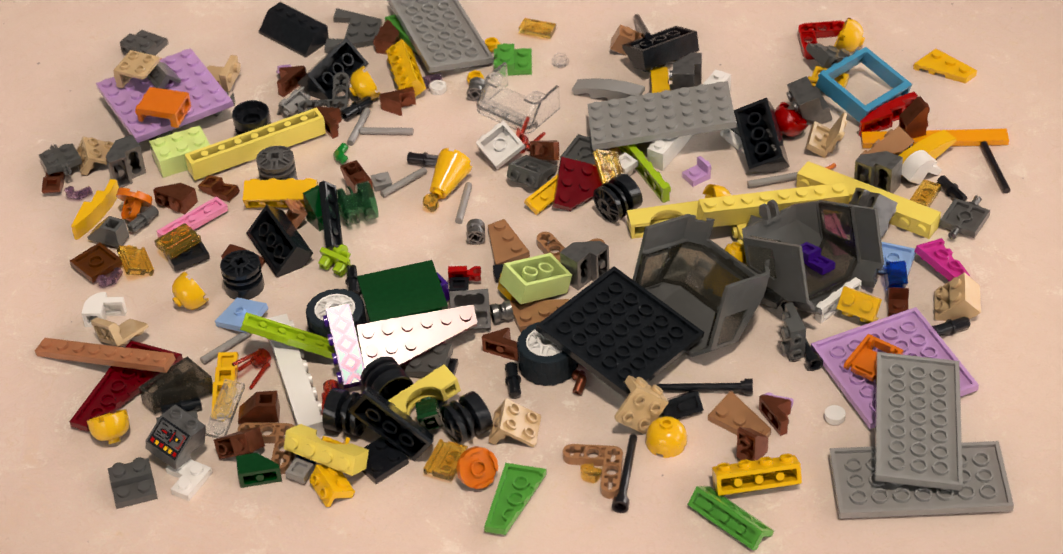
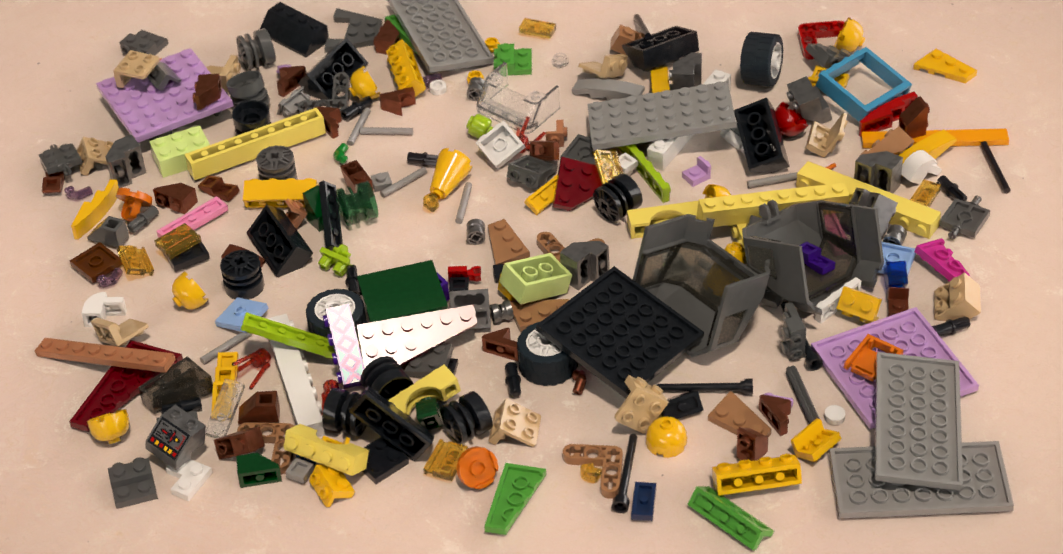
(164, 104): orange panel -> none
(207, 90): none -> copper slope
(247, 87): none -> dark grey wheel
(259, 48): none -> dark grey wheel
(479, 125): none -> lime head
(559, 134): none -> nougat bracket
(612, 66): none -> tan bracket
(643, 501): none -> dark blue plate
(761, 59): none -> black wheel
(801, 394): none -> dark grey axle
(814, 441): none -> yellow bracket
(895, 235): none -> flat silver wheel

